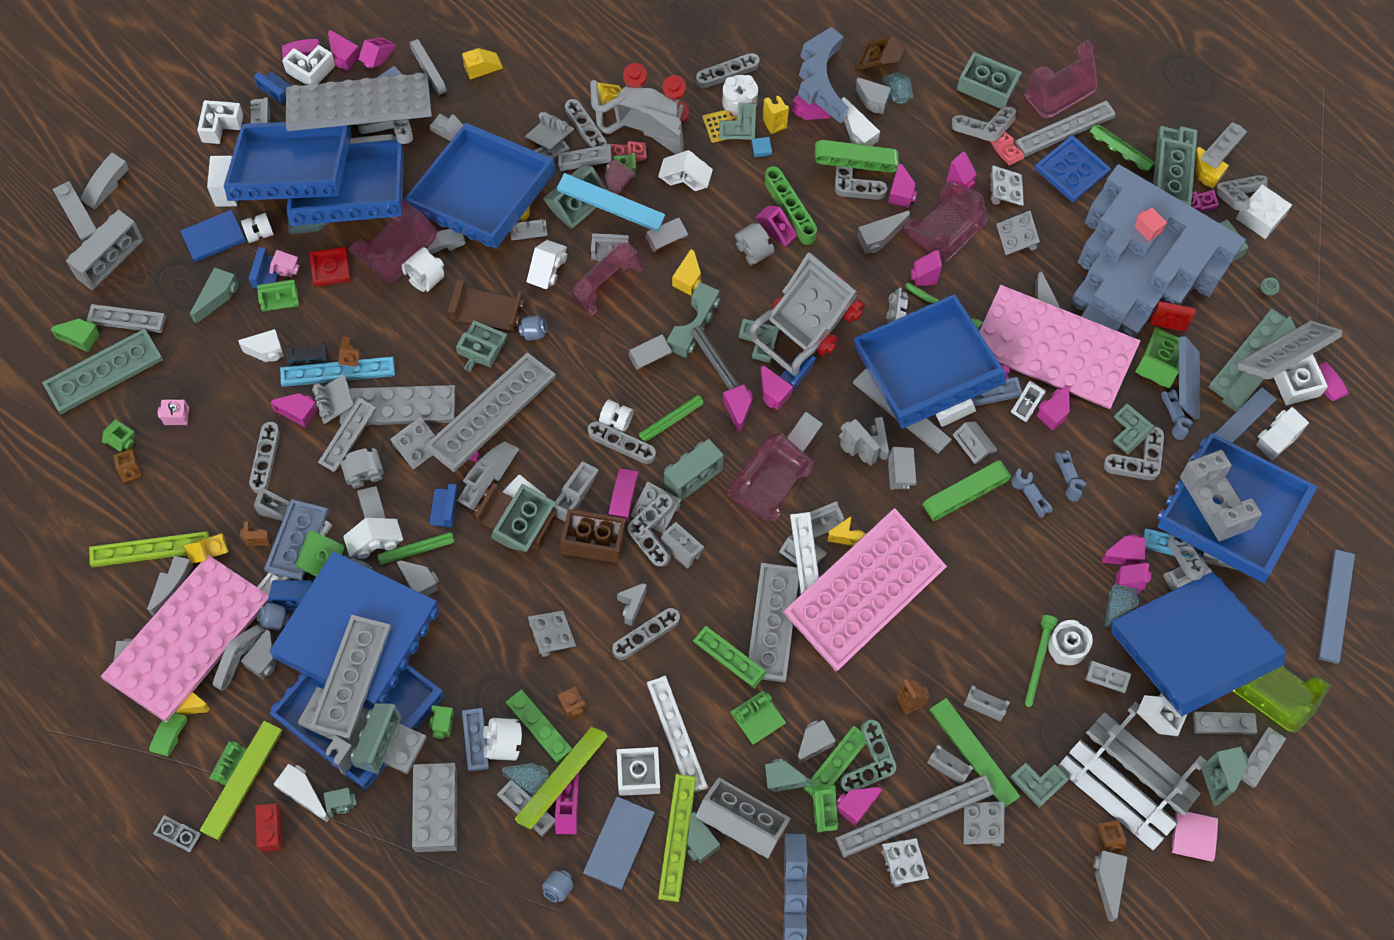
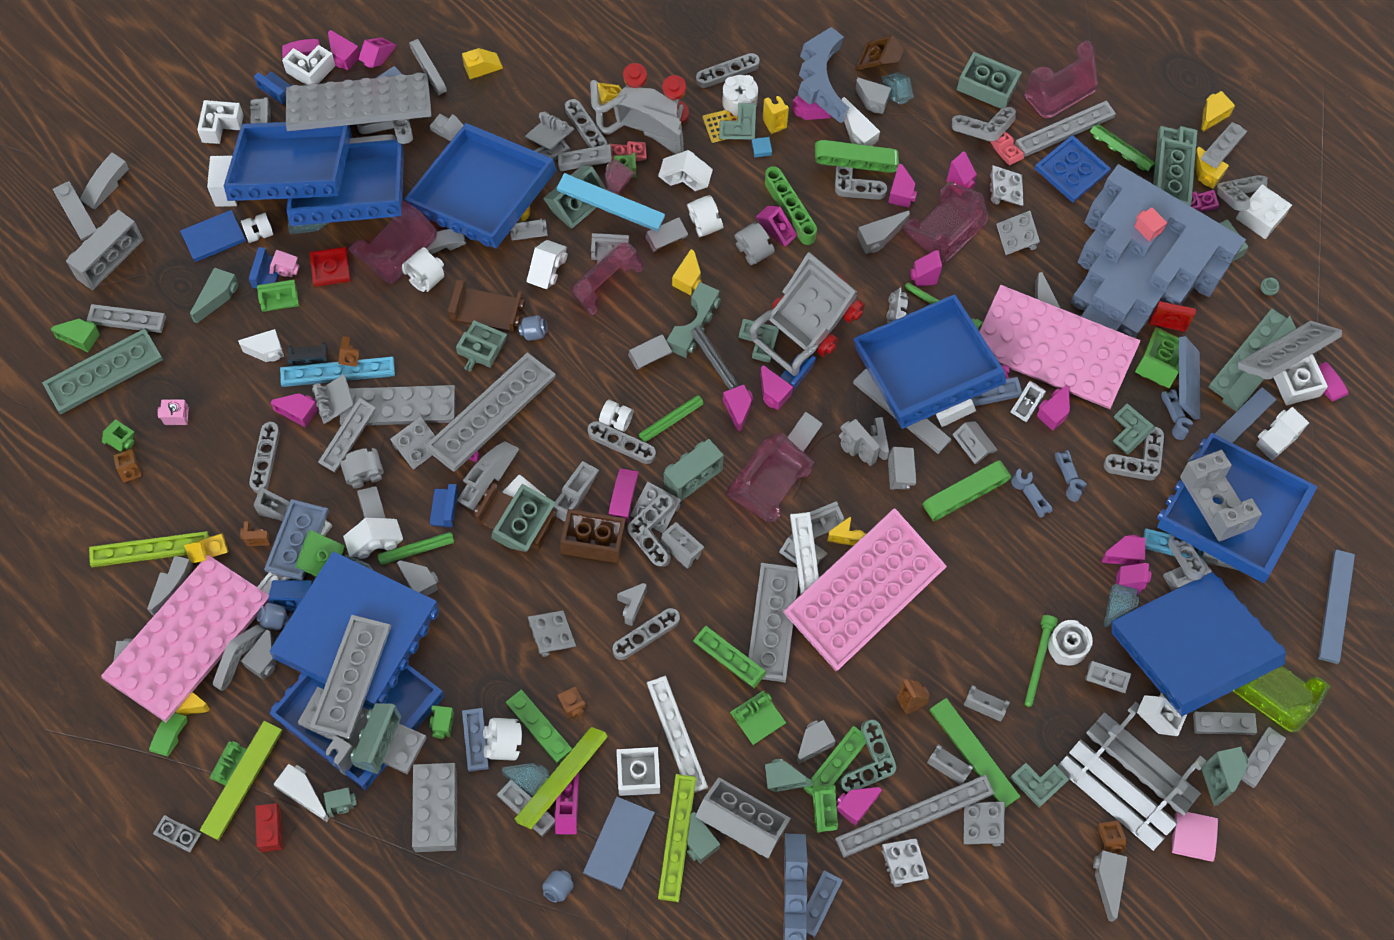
(705, 216): none -> white brick
(821, 901): none -> sand blue plate
(1216, 109): none -> yellow slope

